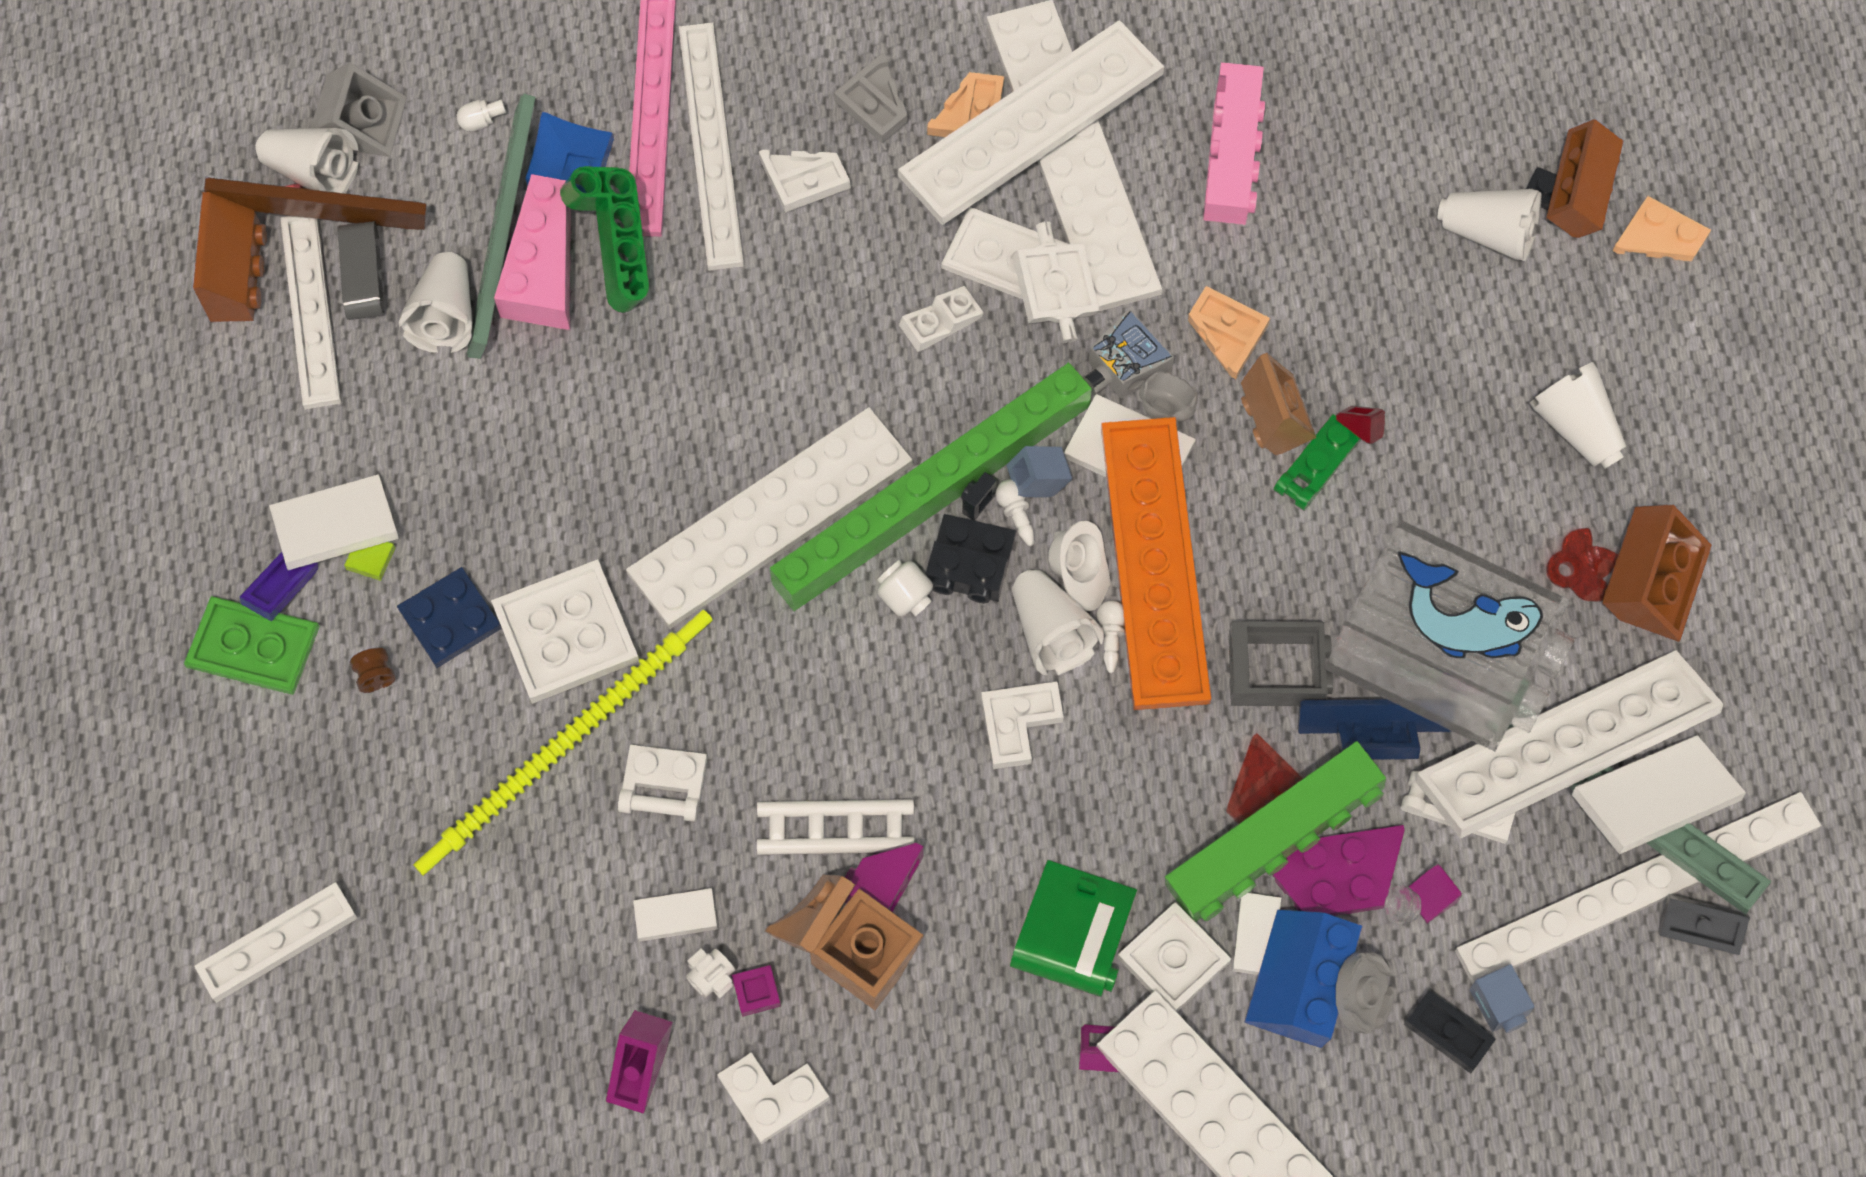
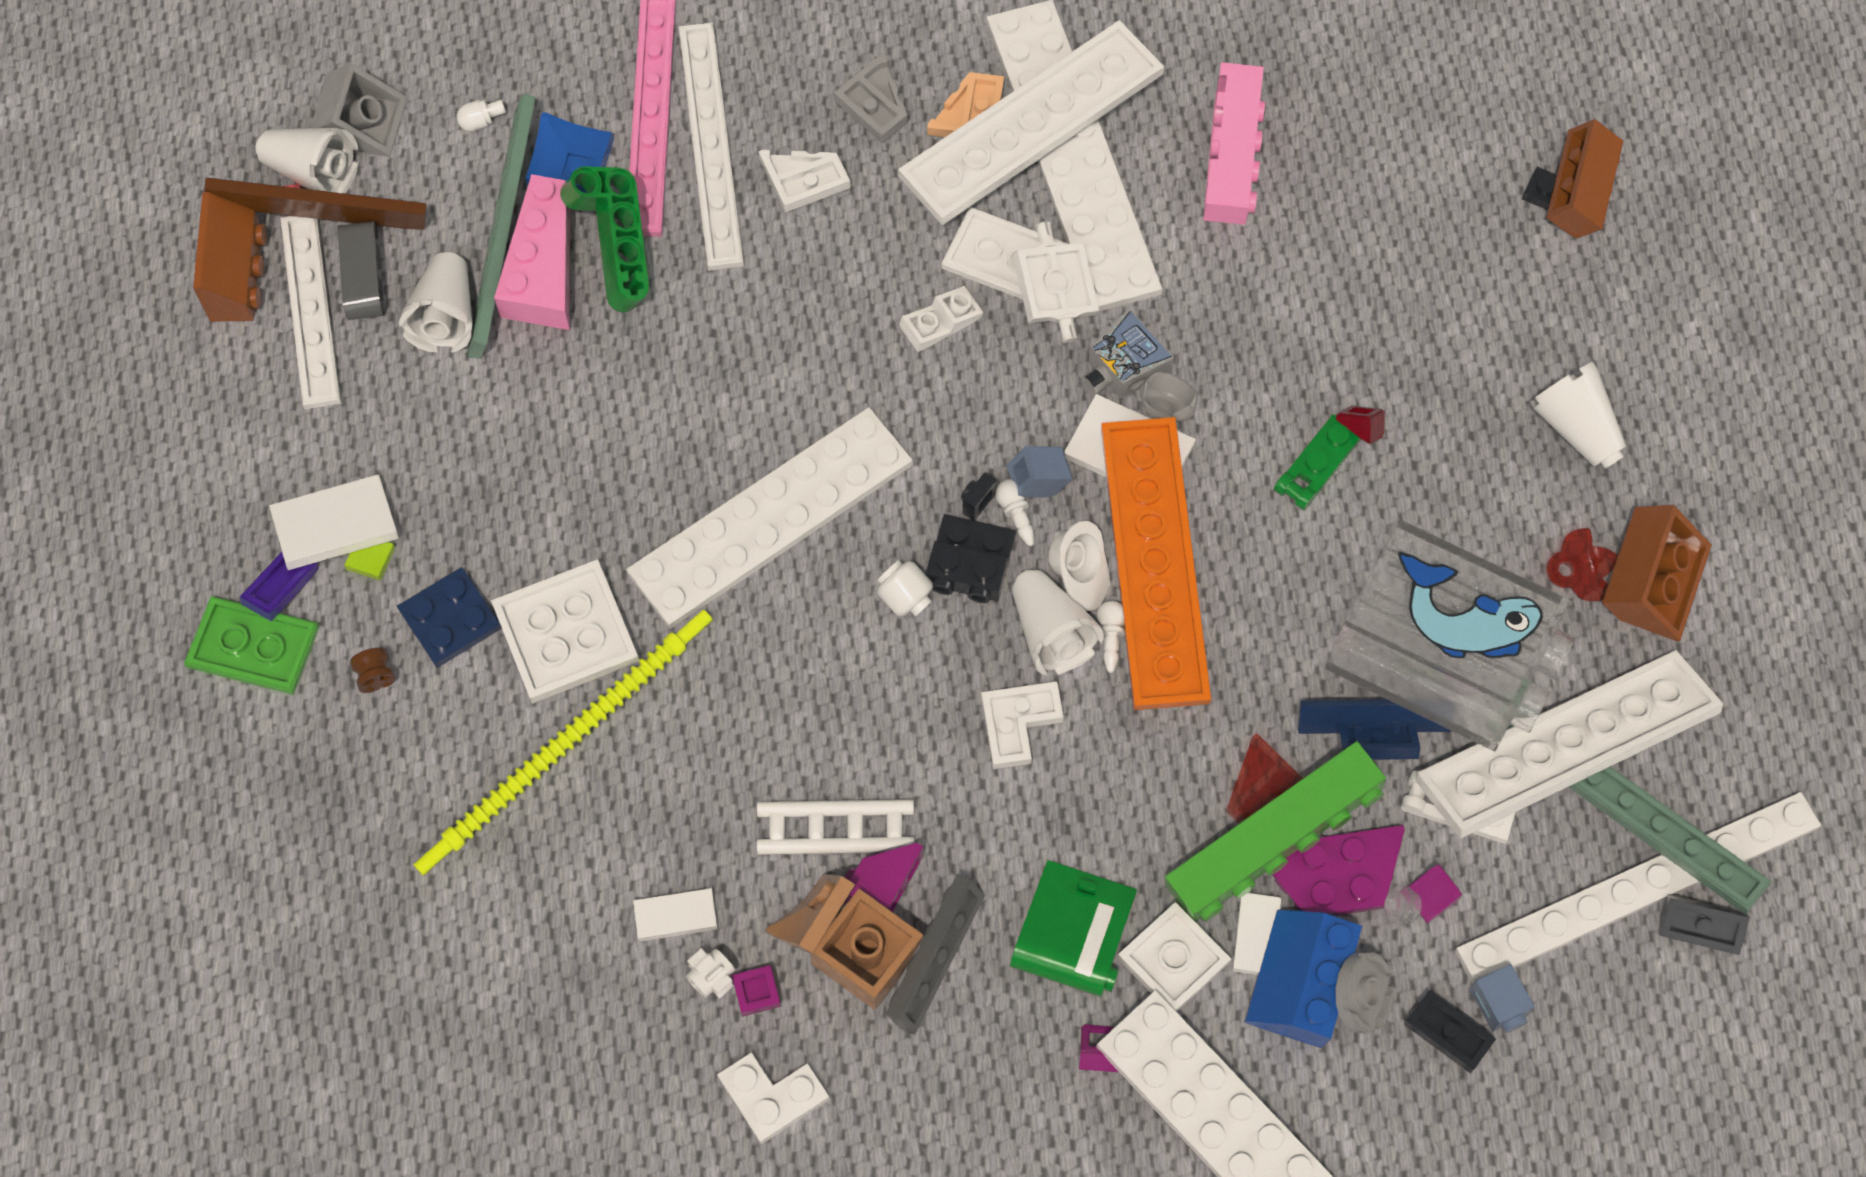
(275, 942): white plate -> none
(638, 1060): magenta slope -> none
(664, 771): white plate -> none
(929, 487): bright green brick -> none
(935, 954): none -> dark grey plate
(1227, 328): light nougat wing -> none
(1275, 406): medium nougat slope -> none
(1275, 632): dark grey window -> none
(1494, 219): white cone -> none
(1658, 794): white tile -> none
(1662, 233): light nougat wing -> none

